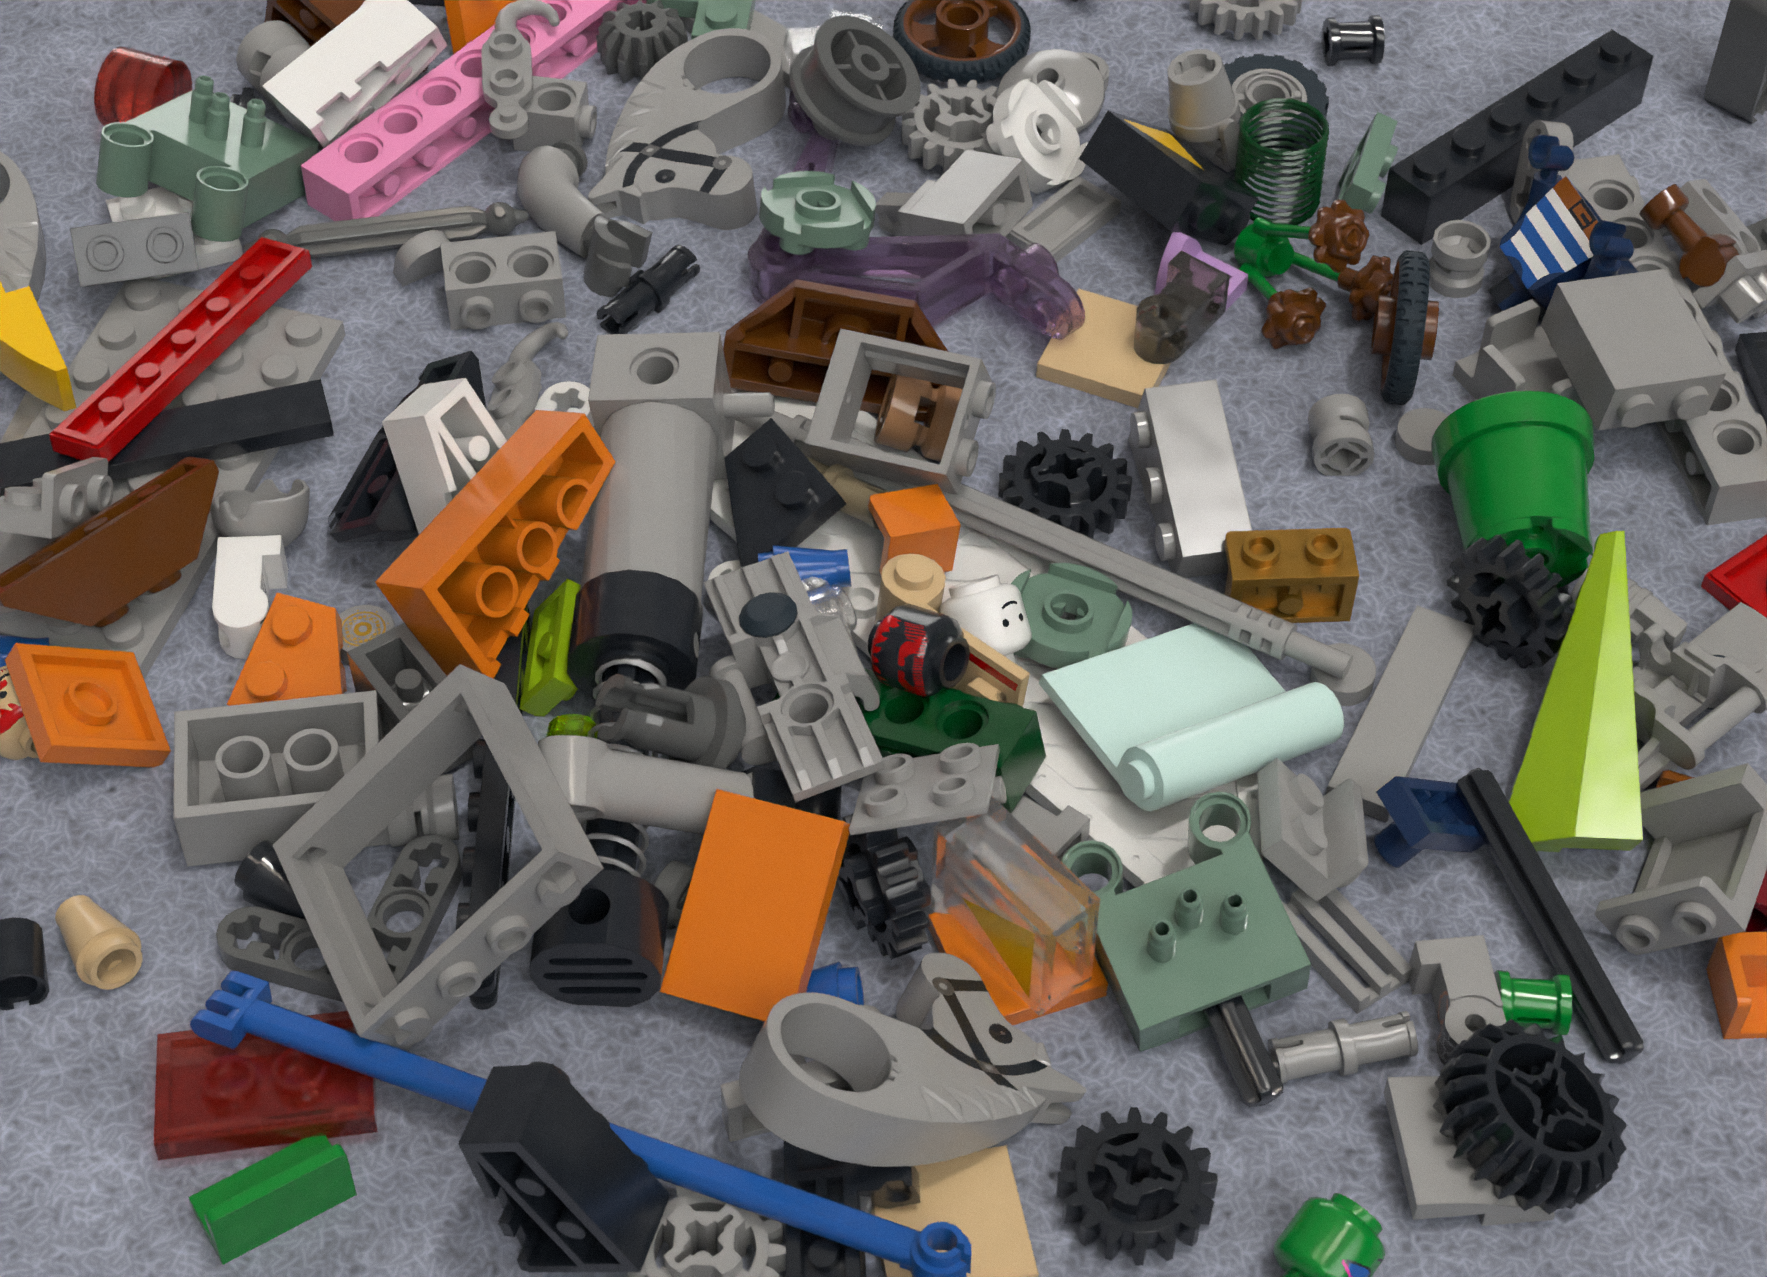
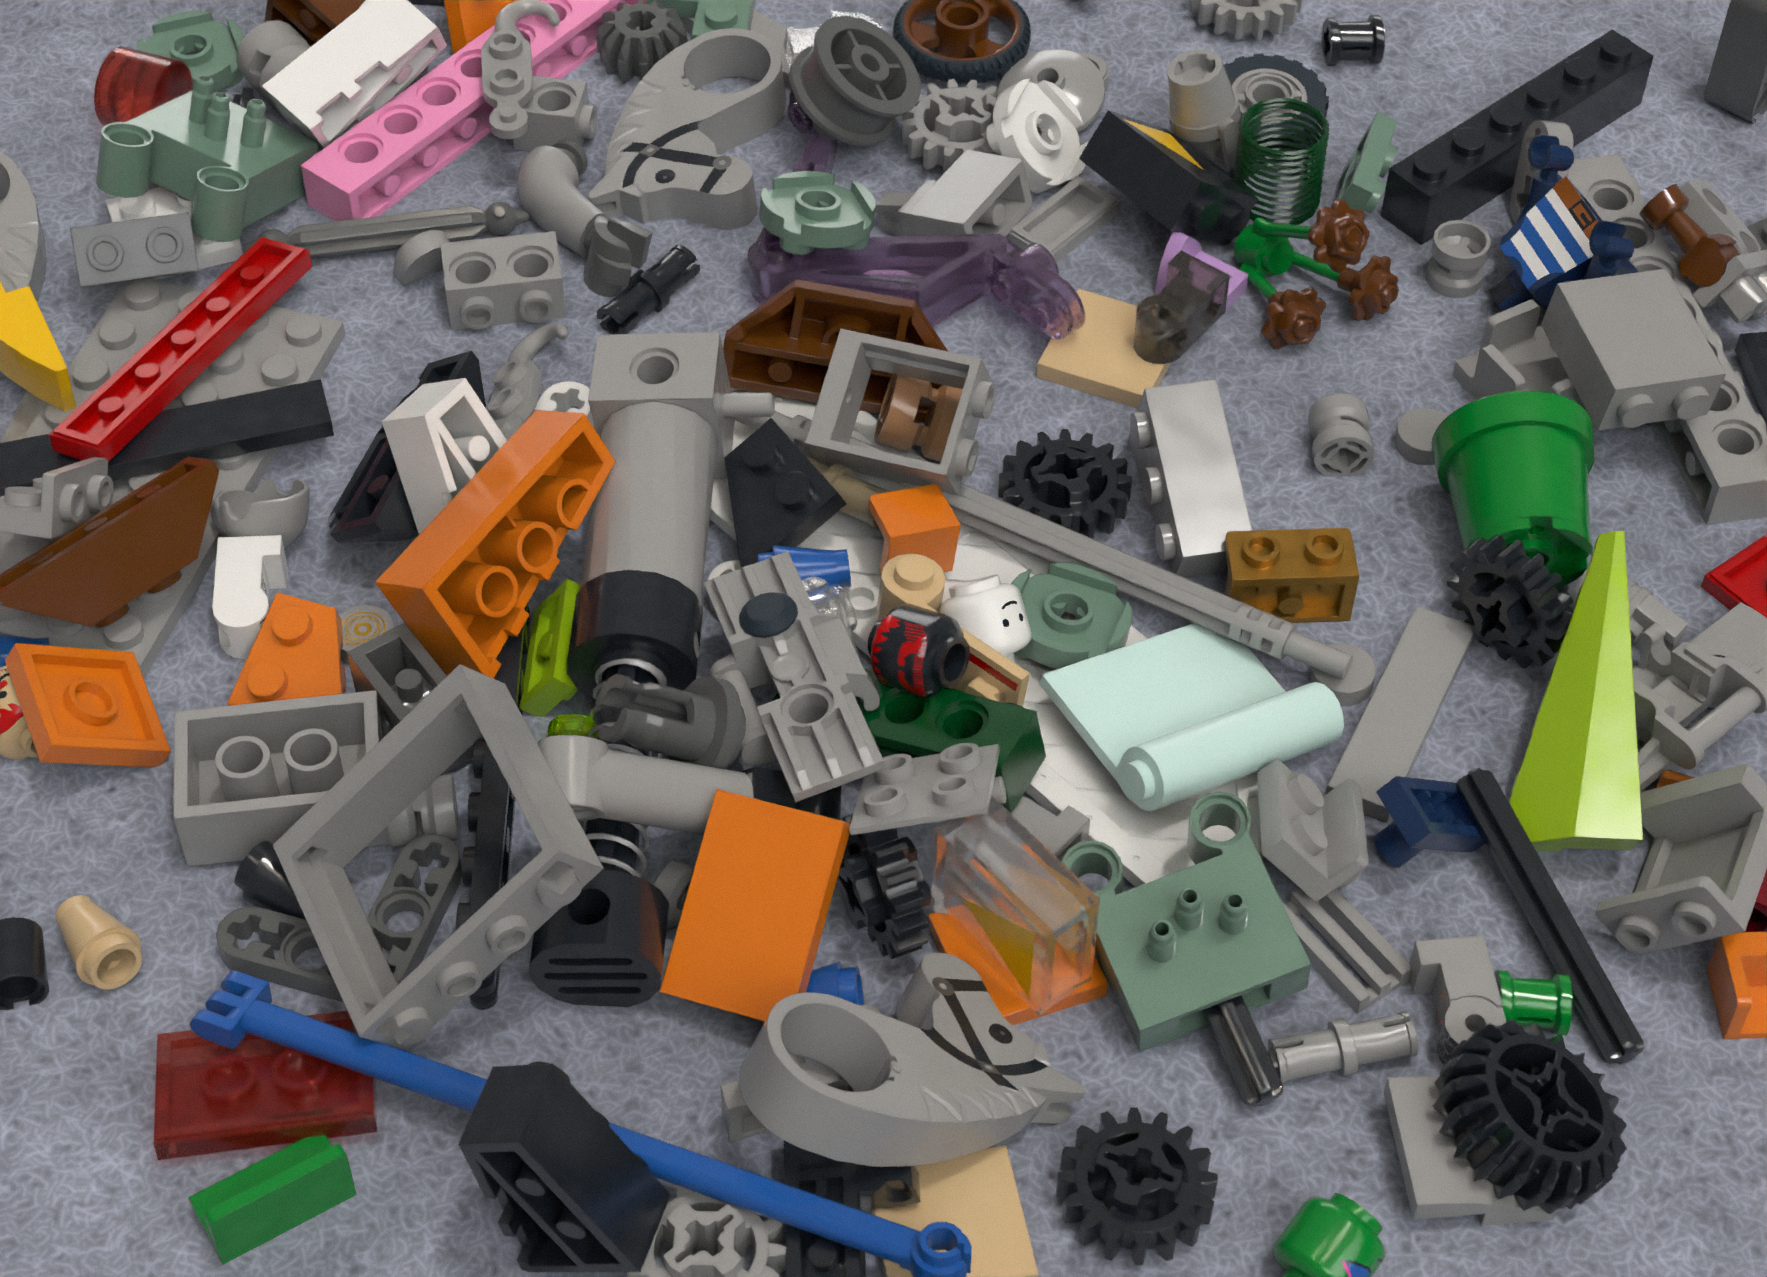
(197, 32): none -> sand green plate
(1405, 327): black wheel -> none

